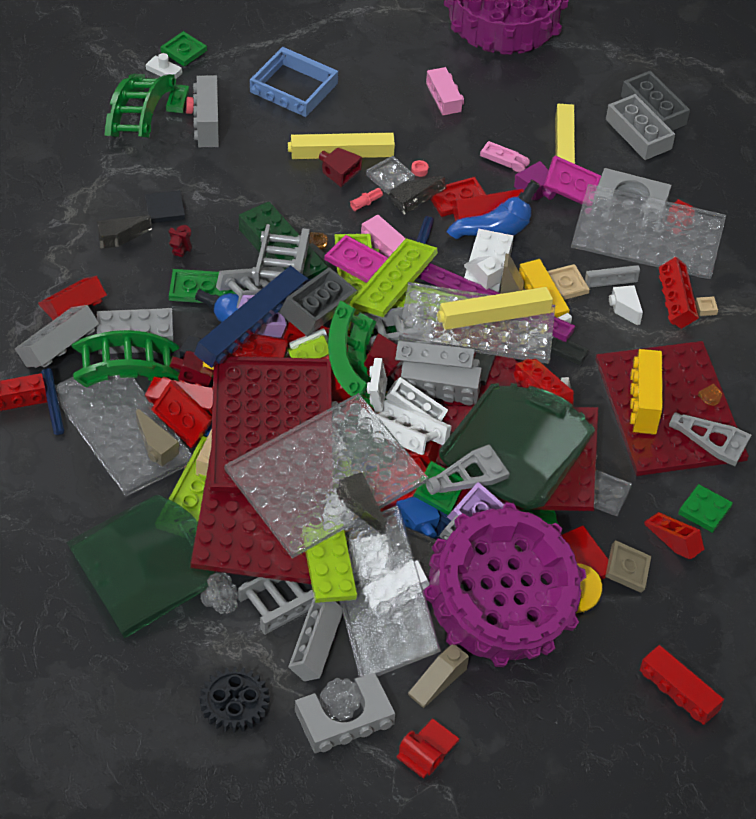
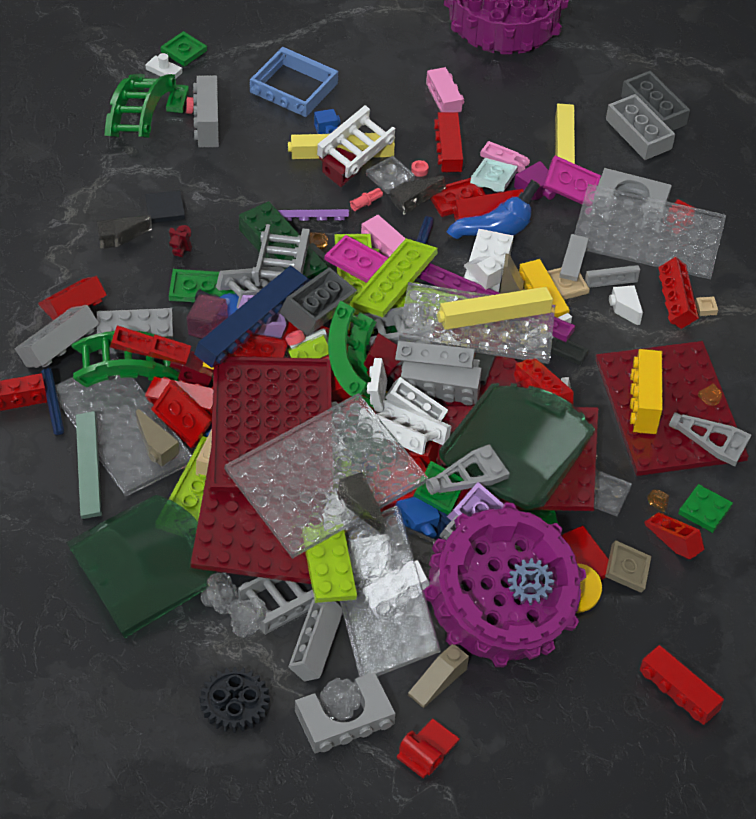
(88, 465): none -> sand green tile
(156, 346): none -> red slope
(206, 315): none -> clear pink slope
(247, 616): none -> clear plant
(295, 337): none -> coral tile
(305, 215): none -> medium lavender plate
(326, 121): none -> blue brick
(348, 128): none -> white fence
(449, 142): none -> red brick
(493, 174): none -> light aqua plate
(525, 588): none -> sand blue gear
(574, 257): none -> light grey tile
(658, 499): none -> clear orange tile

